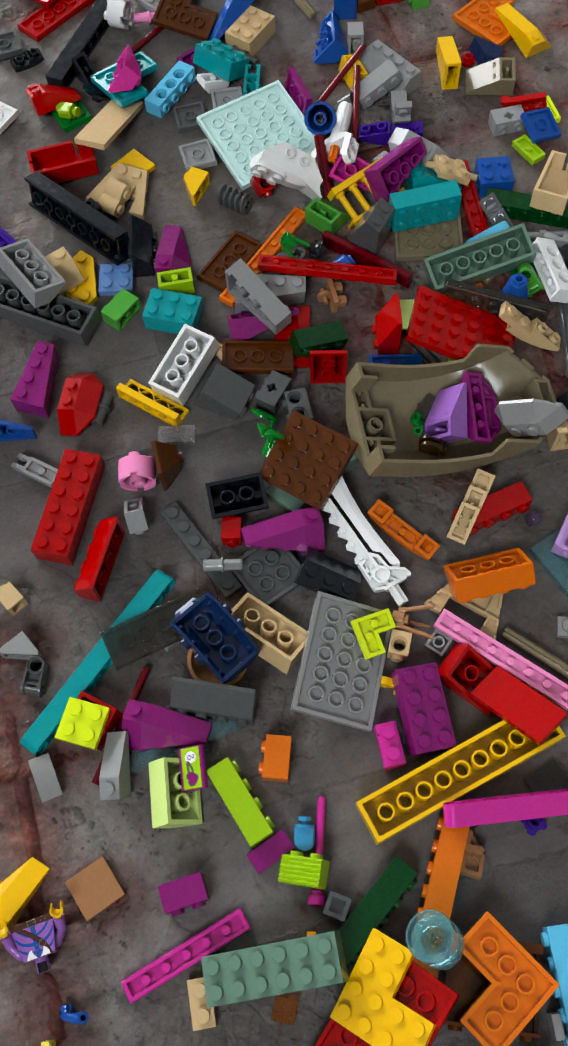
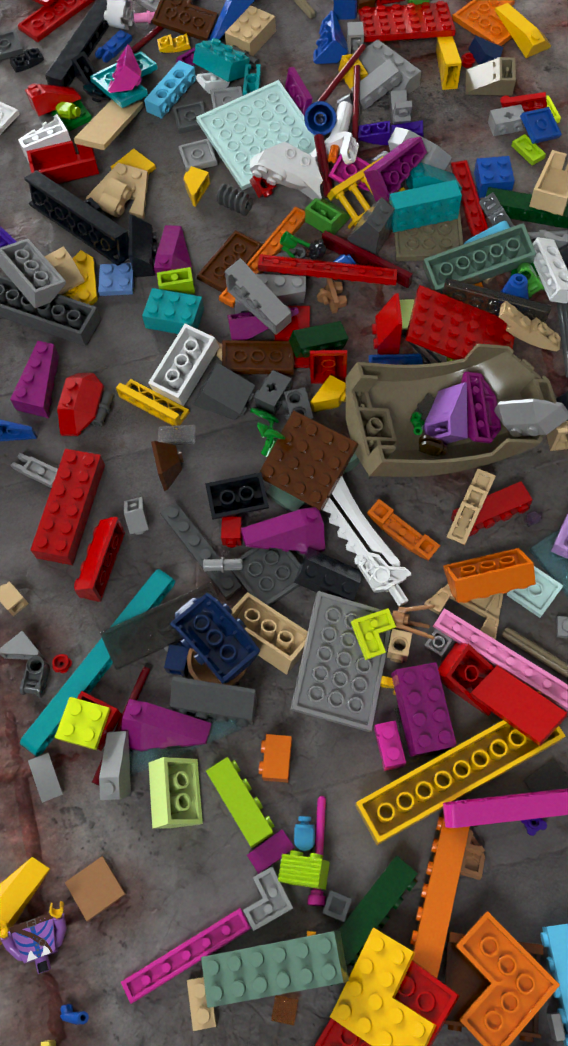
(48, 135): none -> white wedge
(61, 658): none -> red plate
(113, 46): none -> blue hinge
(121, 309): bright green brick -> none
(137, 471): bright pink brick -> none
(169, 45): none -> yellow slope
(176, 660): none -> dark blue brick
(183, 894): magenta brick -> none
(193, 768): slope -> none
(274, 900): none -> light grey plate
(329, 395): none -> yellow slope
(406, 21): none -> red plate
(425, 930): clear light blue wheel -> none
(450, 169): tan plate -> none
(538, 596): none -> light aqua plate

